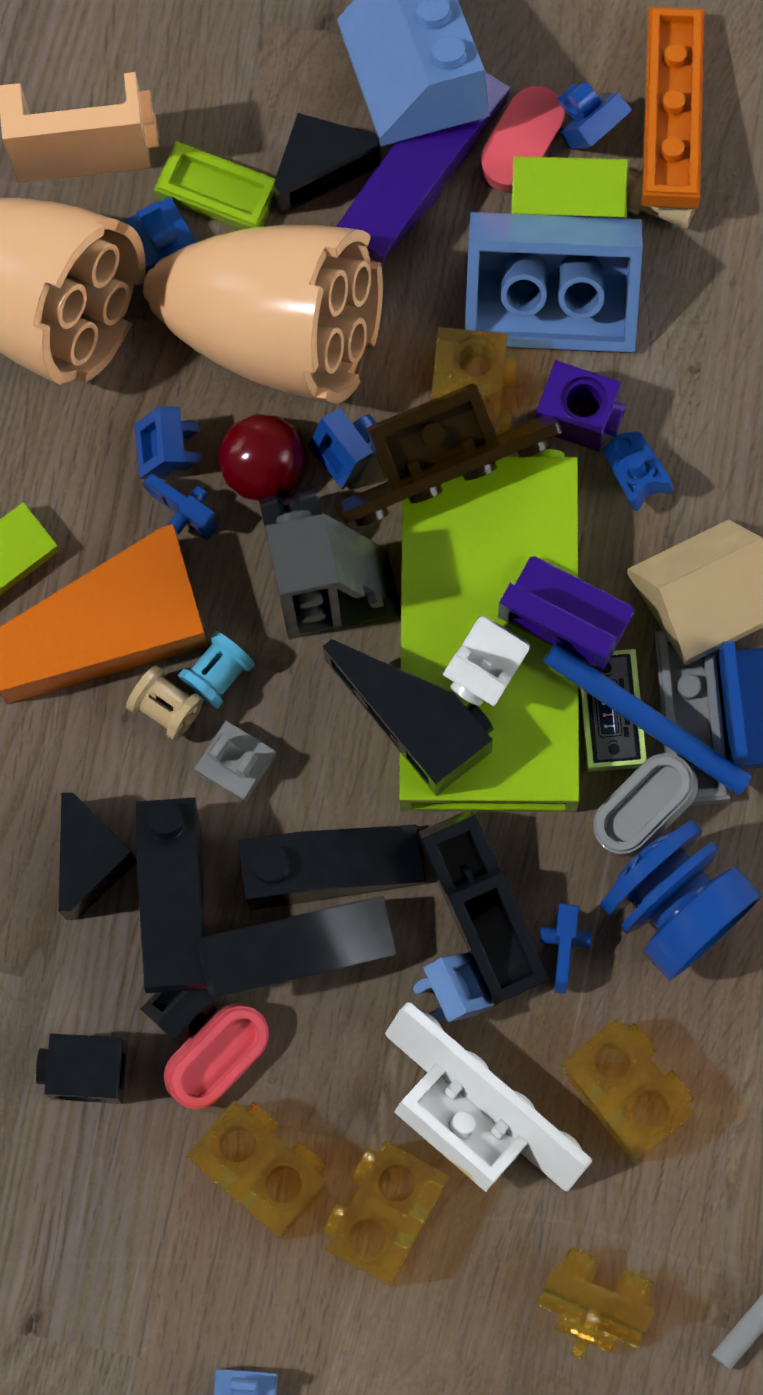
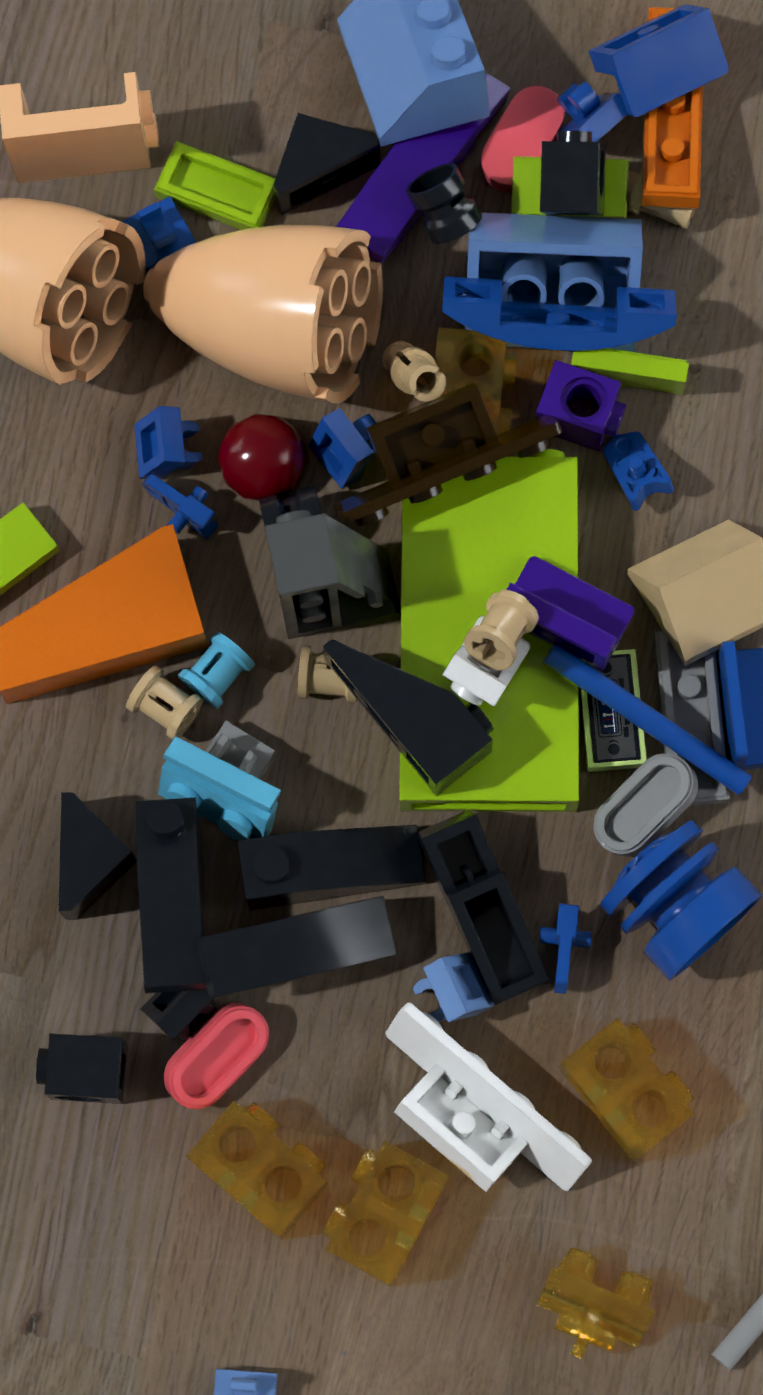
(224, 794): none -> medium azure plate
(318, 678): none -> tan bush
(420, 364): none -> tan pin
(443, 203): none -> black wheel
(496, 637): none -> tan bush
(573, 175): none -> black brick
(635, 369): none -> lime tile
(637, 316): none -> blue slope
(663, 58): none -> blue panel

